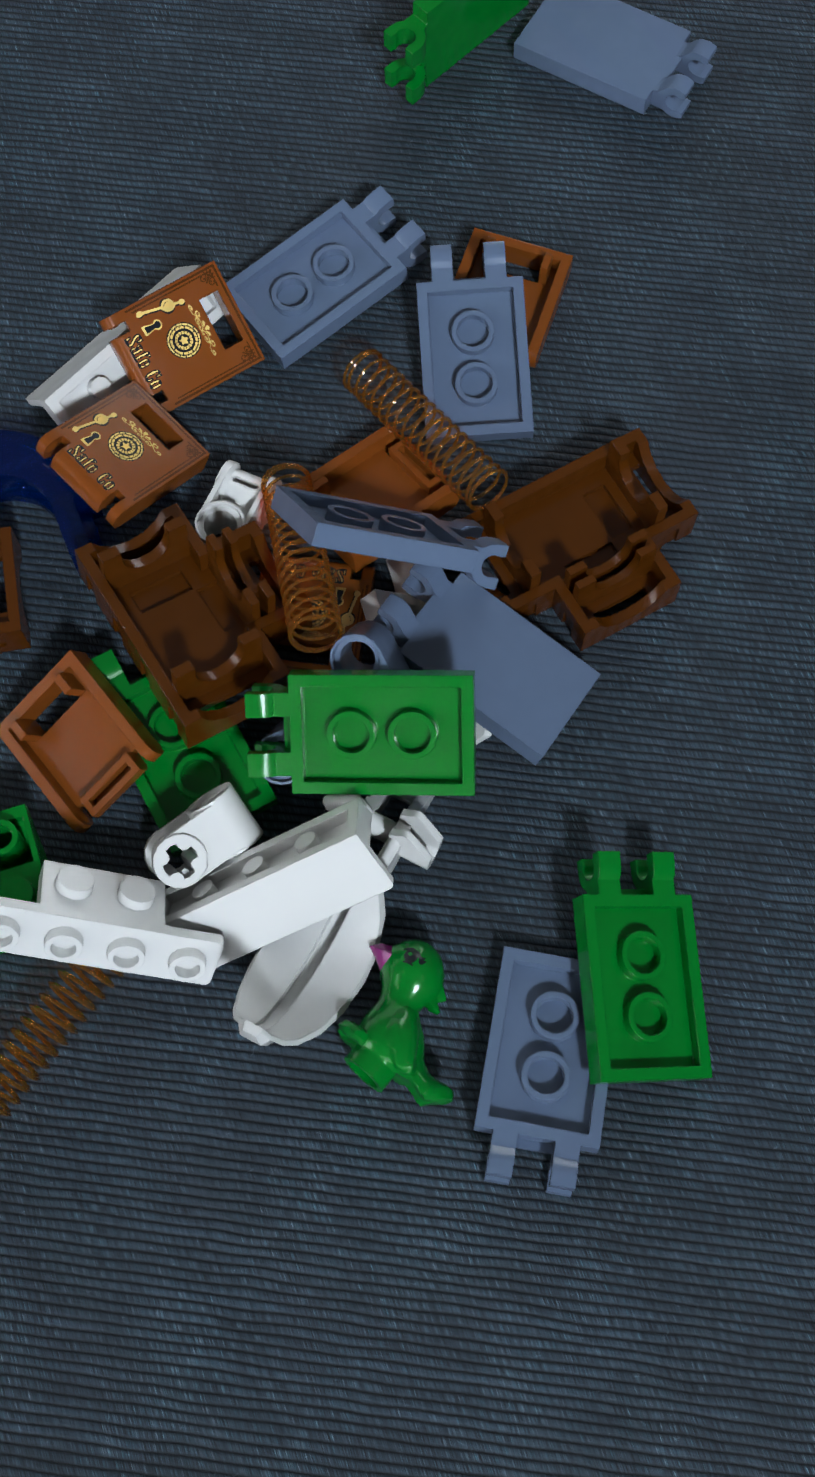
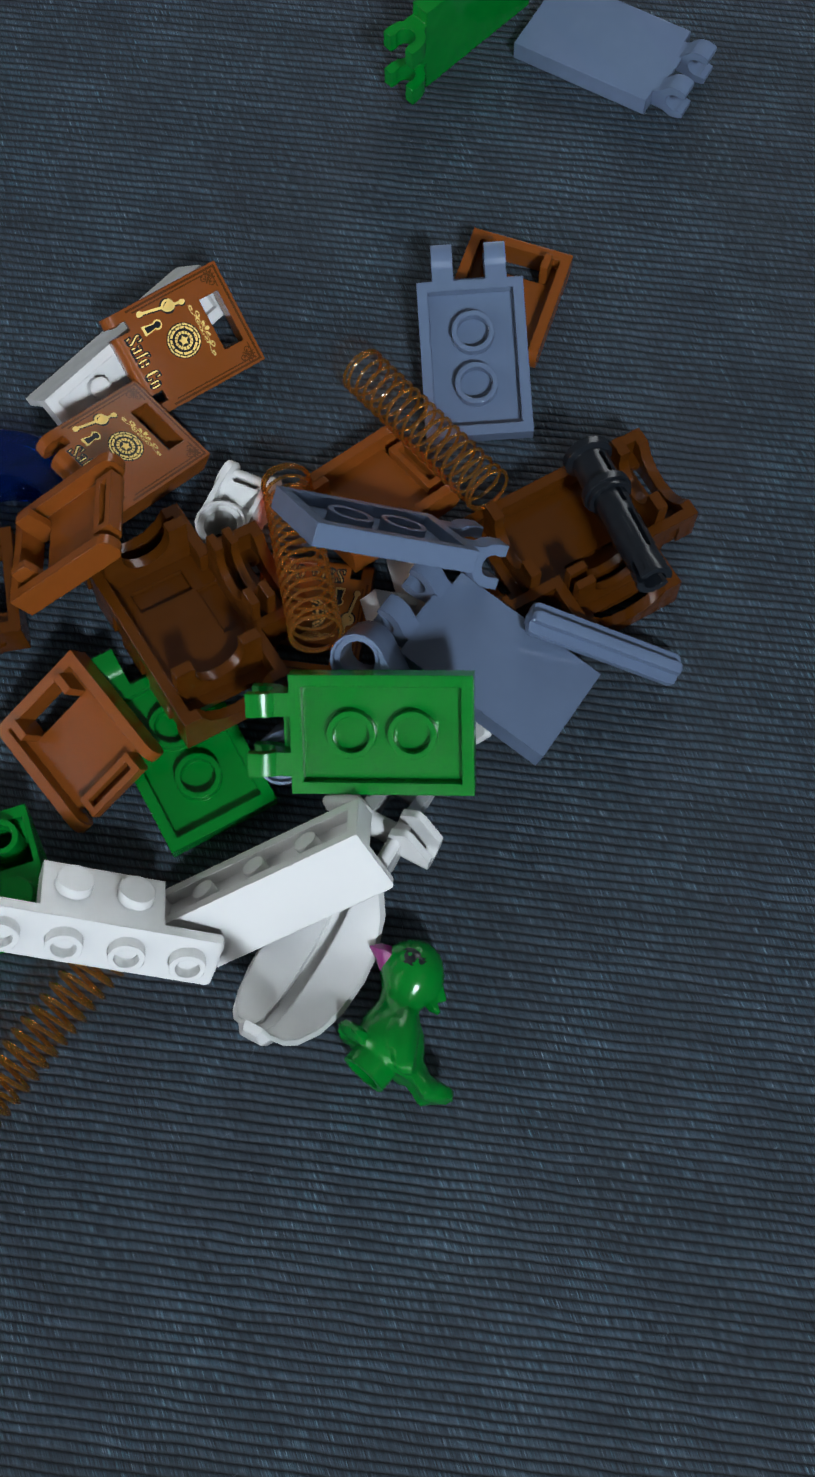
(84, 532): none -> dark orange container
(208, 834): white piece -> none
(326, 275): sand blue tile -> none
(538, 1072): sand blue tile -> none
(602, 644): none -> sand blue axle
(608, 495): none -> black pin
(639, 973): green tile -> none

